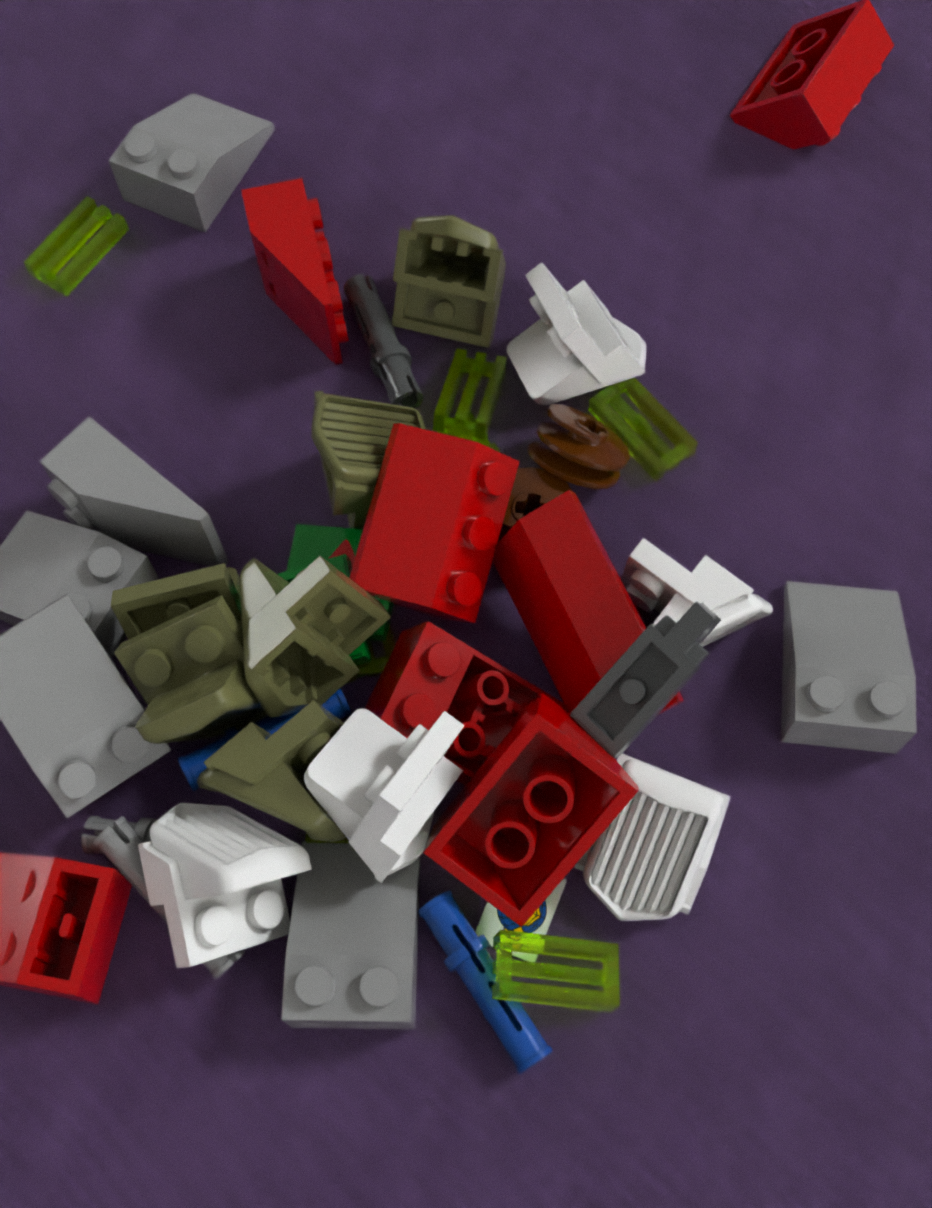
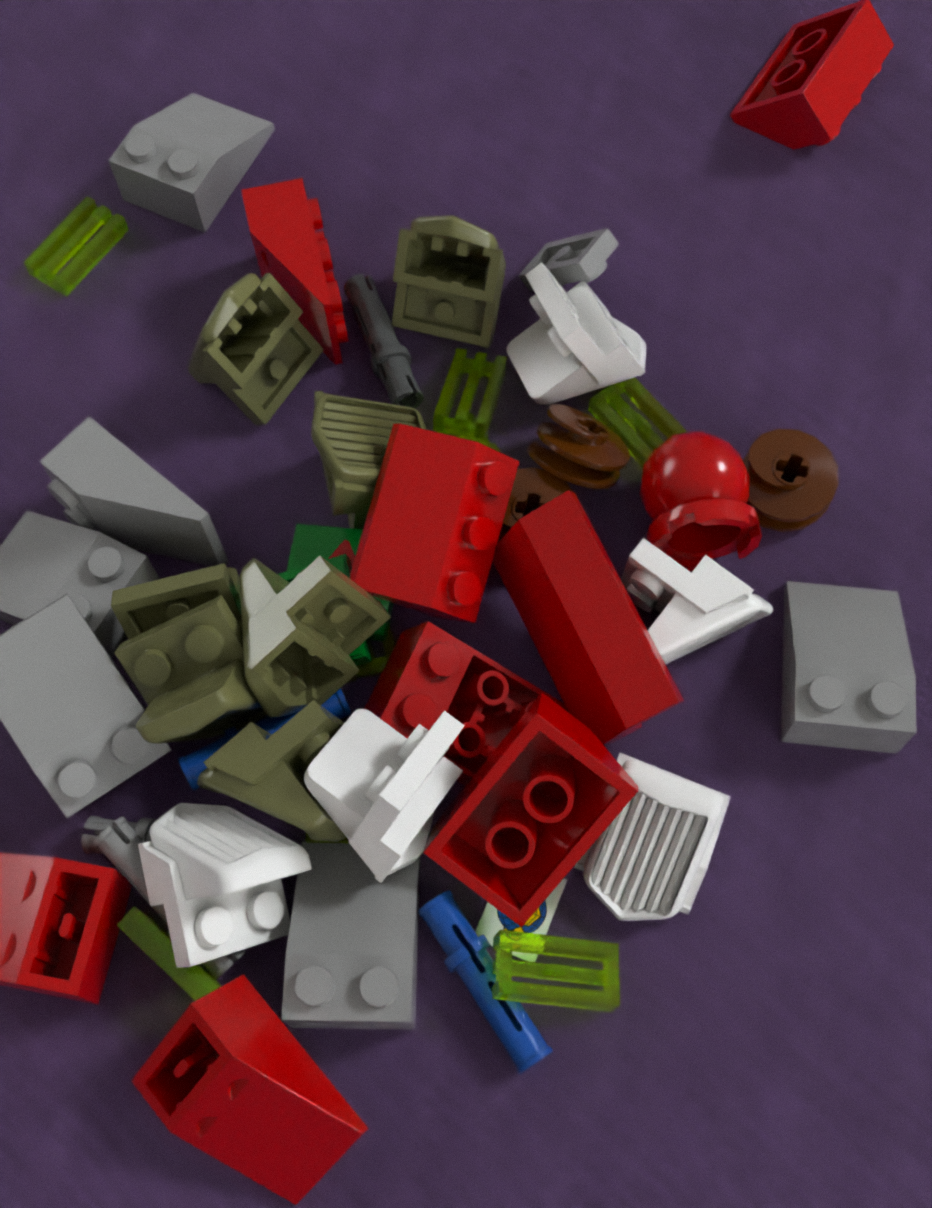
(158, 947): none -> clear neon green tile
(248, 1093): none -> red slope
(254, 346): none -> olive piece
(575, 257): none -> light grey plate
(645, 679): dark grey hinge -> none
(698, 499): none -> red tile
(809, 474): none -> reddish brown piece

